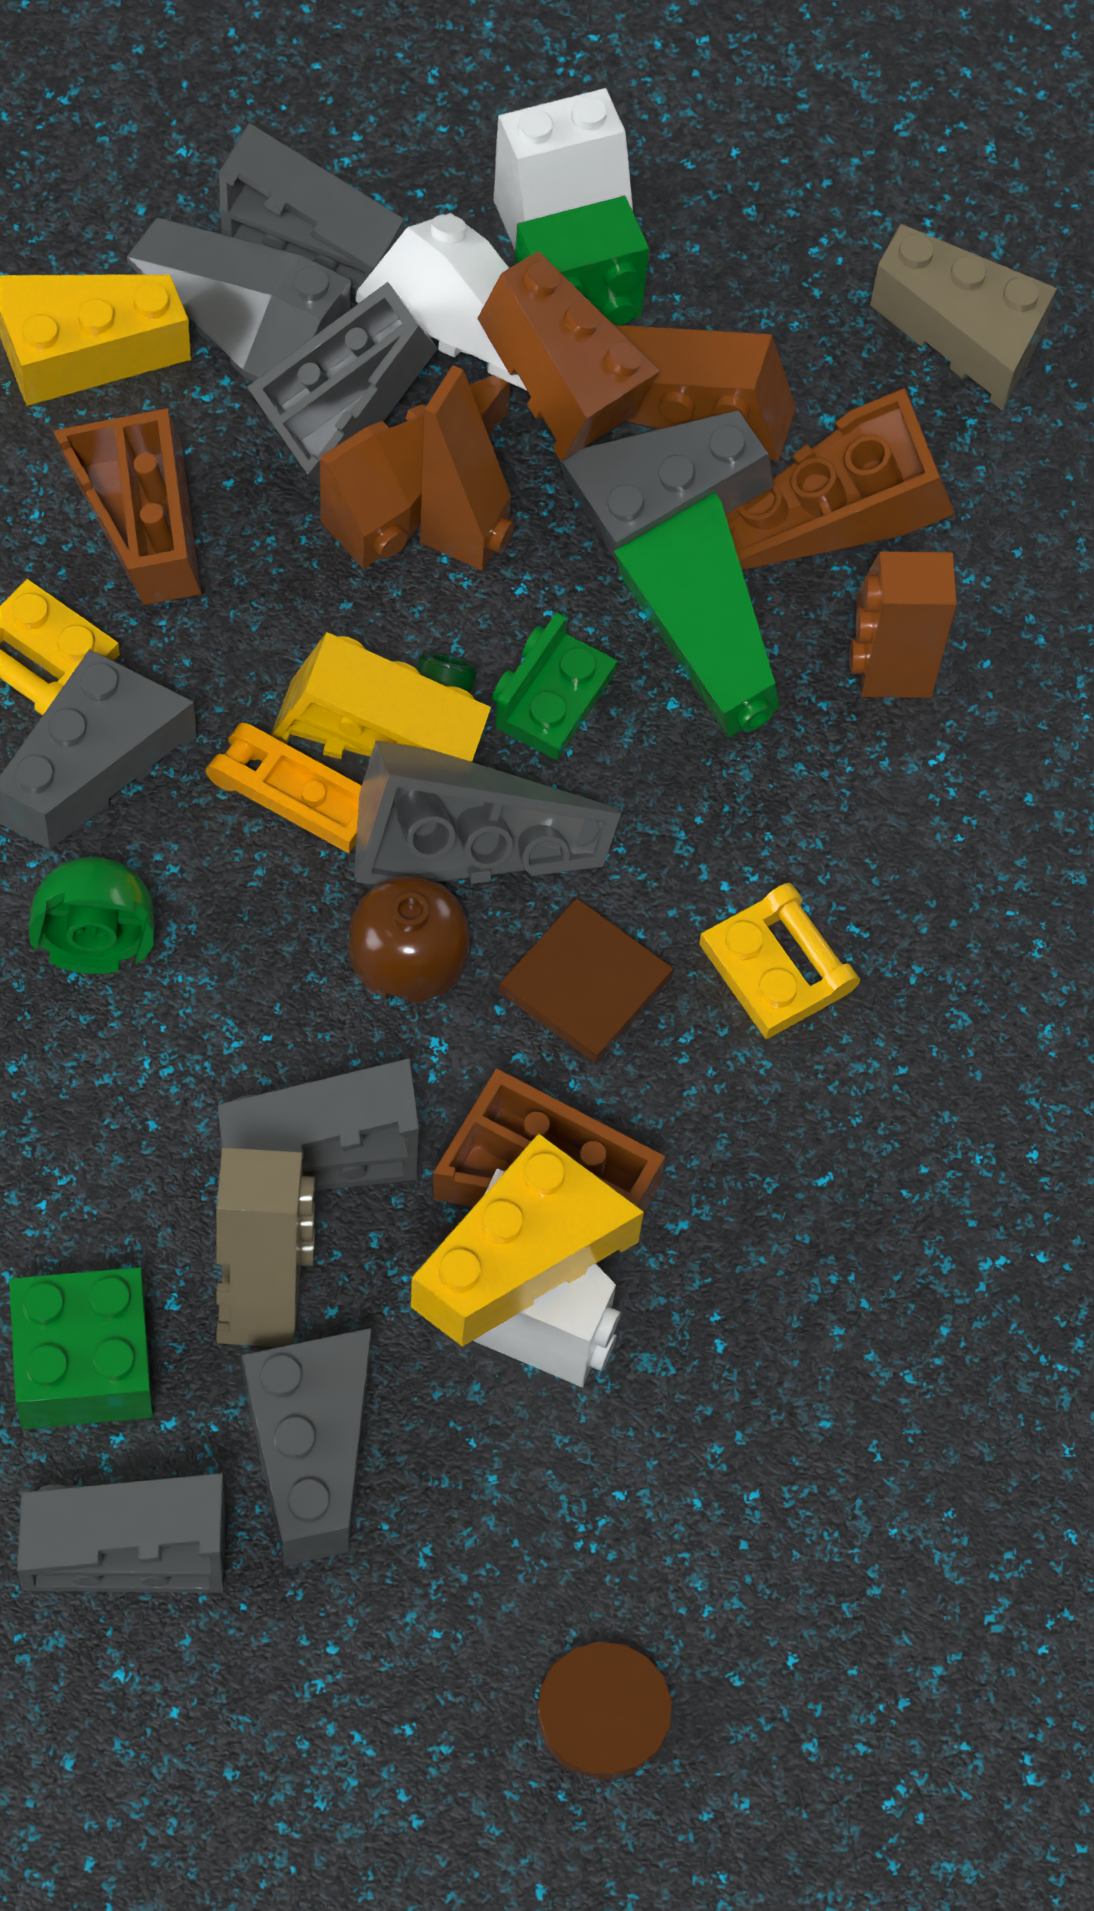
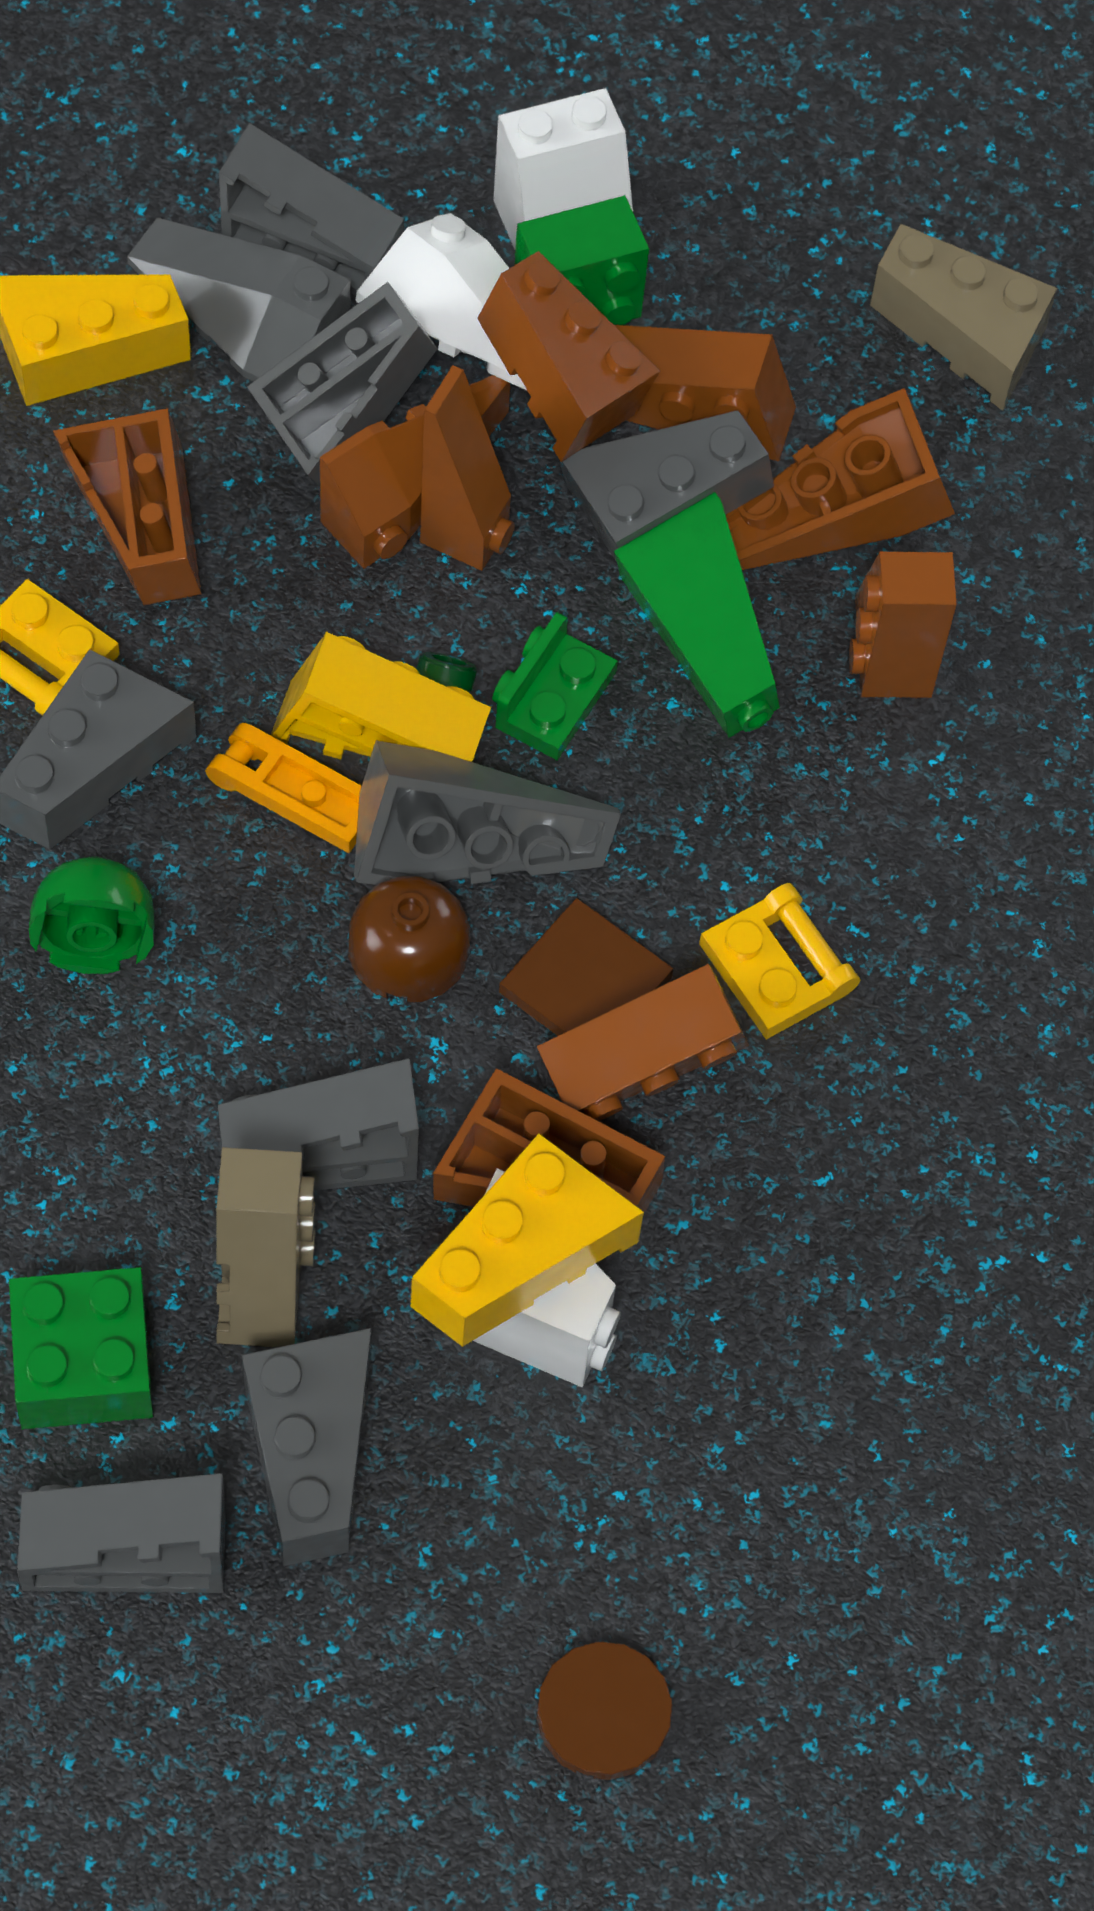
(644, 1045): none -> dark orange wedge

